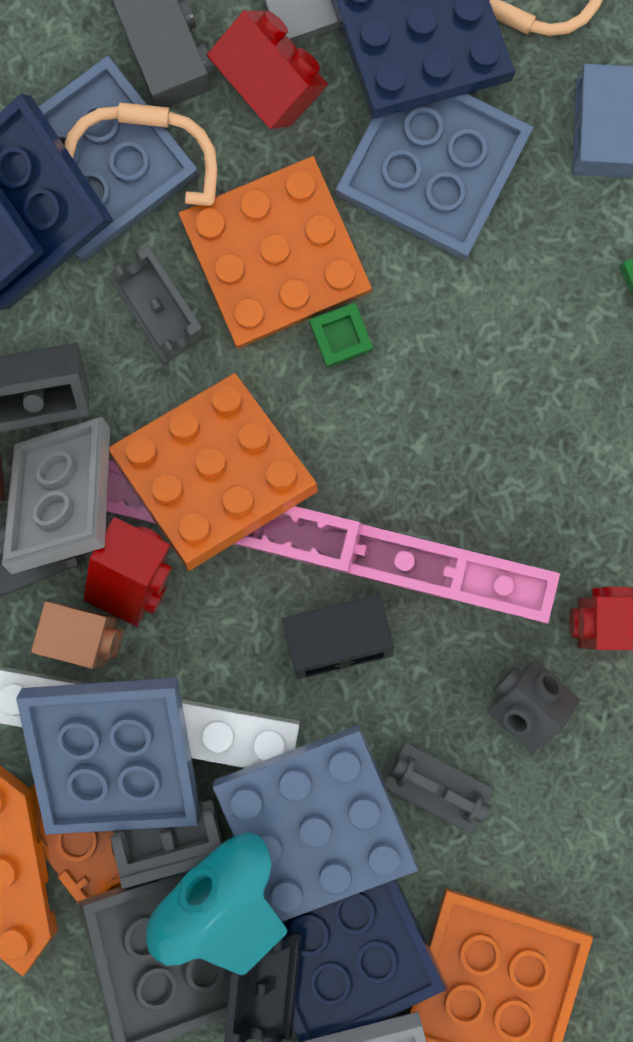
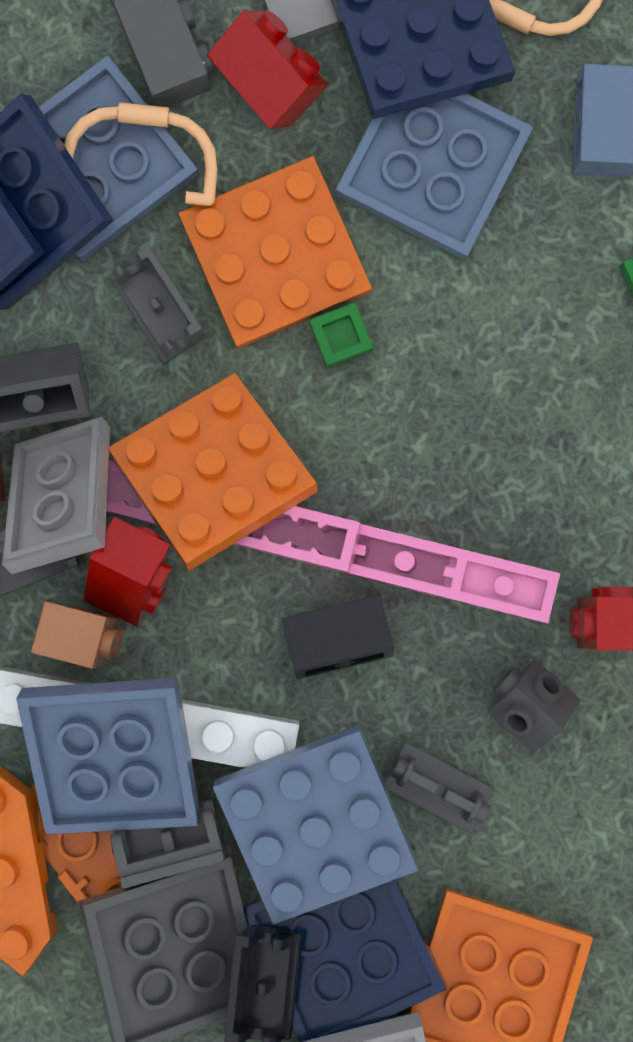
(219, 910): teal piece -> none

